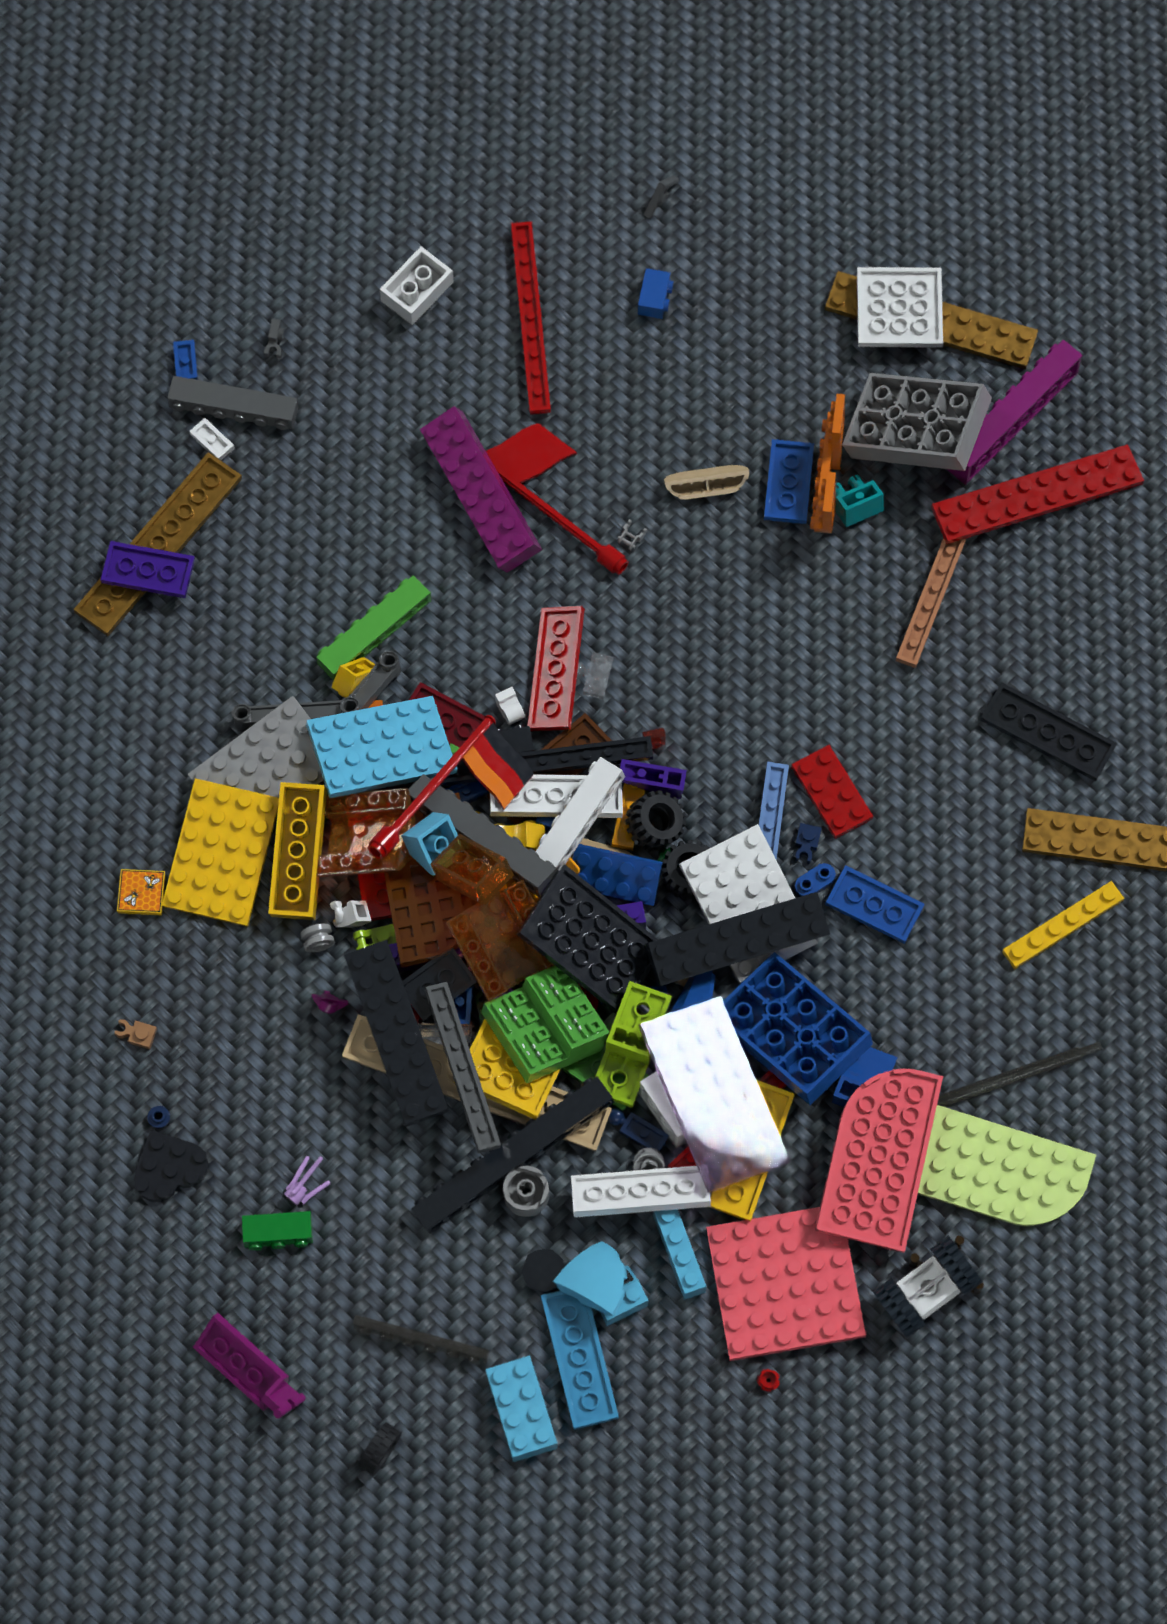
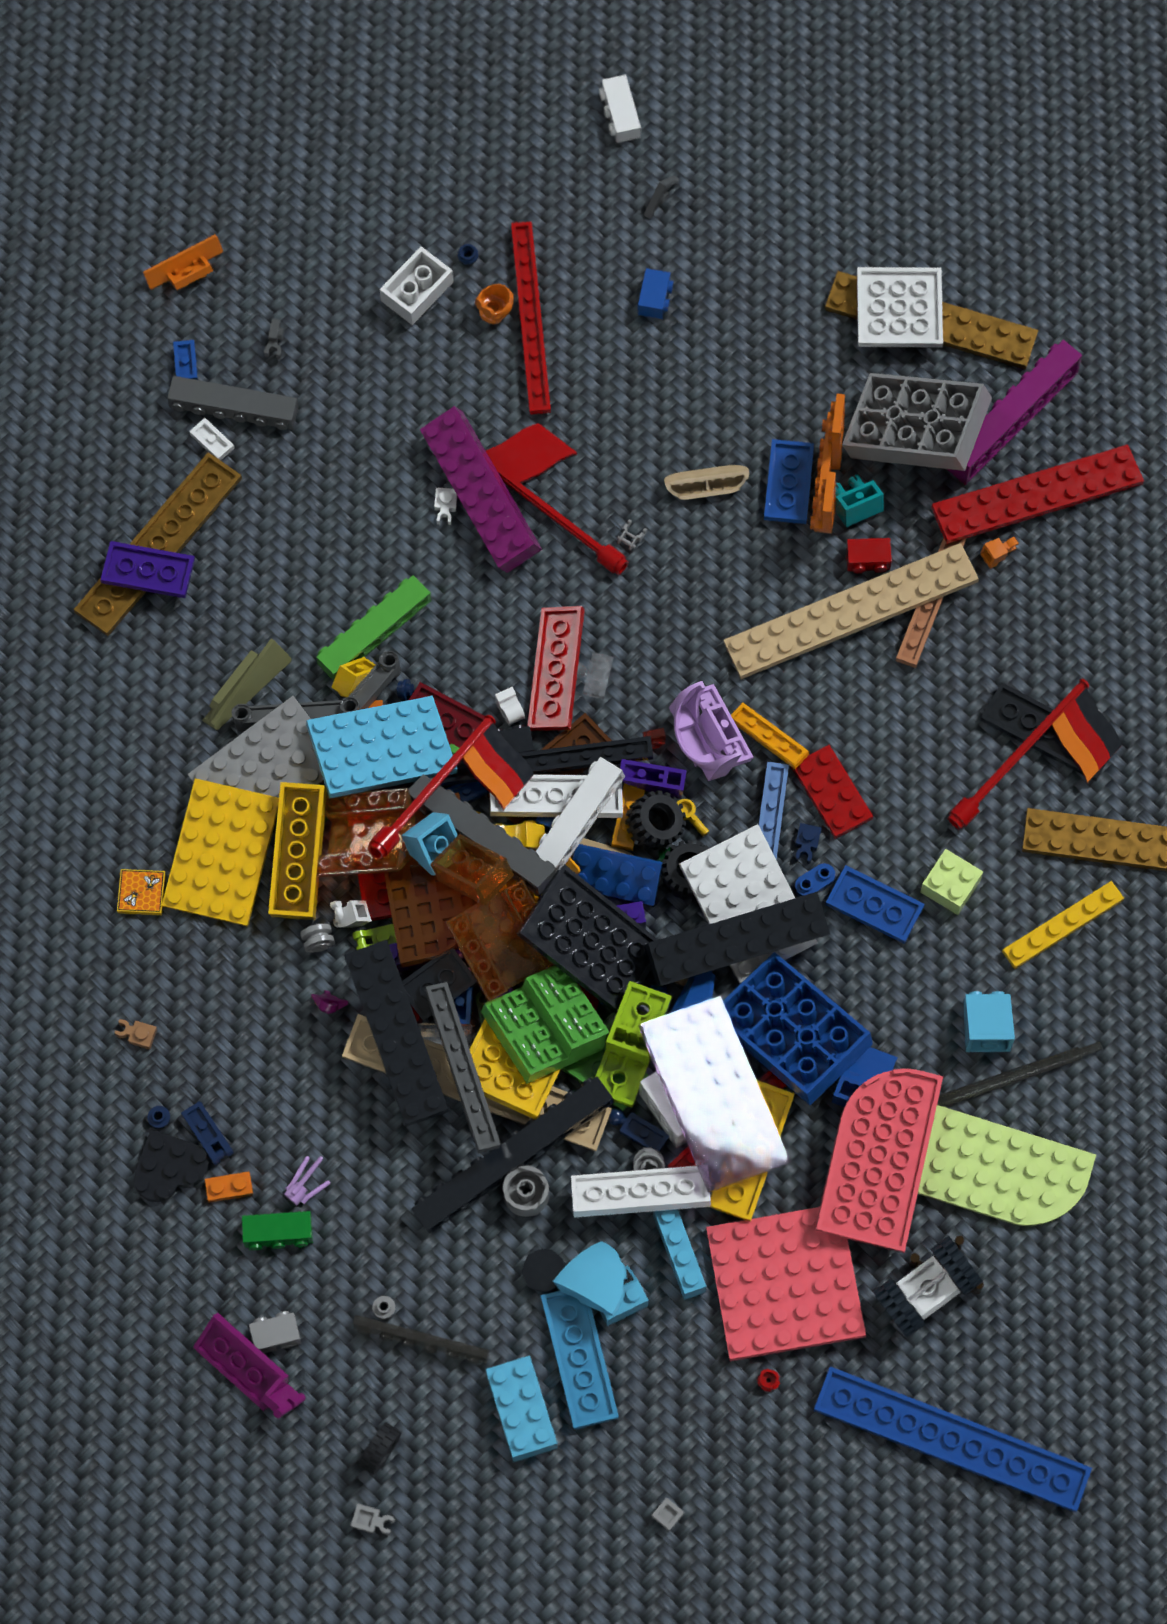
(185, 266): none -> orange bracket
(206, 1132): none -> dark blue plate
(229, 1186): none -> orange plate
(246, 682): none -> olive wedge
(275, 1331): none -> light grey piece
(368, 1519): none -> light grey plate
(380, 1313): none -> light grey plate
(405, 689): none -> dark blue plate
(445, 502): none -> white plate
(467, 249): none -> dark blue plate
(494, 303): none -> orange hair
(620, 109): none -> white brick
(667, 1514): none -> light grey plate
(690, 809): none -> yellow plate
(708, 735): none -> lavender piece
(769, 736): none -> light orange tile
(850, 611): none -> tan plate
(868, 555): none -> red brick
(951, 881): none -> yellowish green brick
(953, 1439): none -> blue plate
(988, 1022): none -> medium azure slope
(996, 551): none -> orange piece
(1082, 733): none -> flag

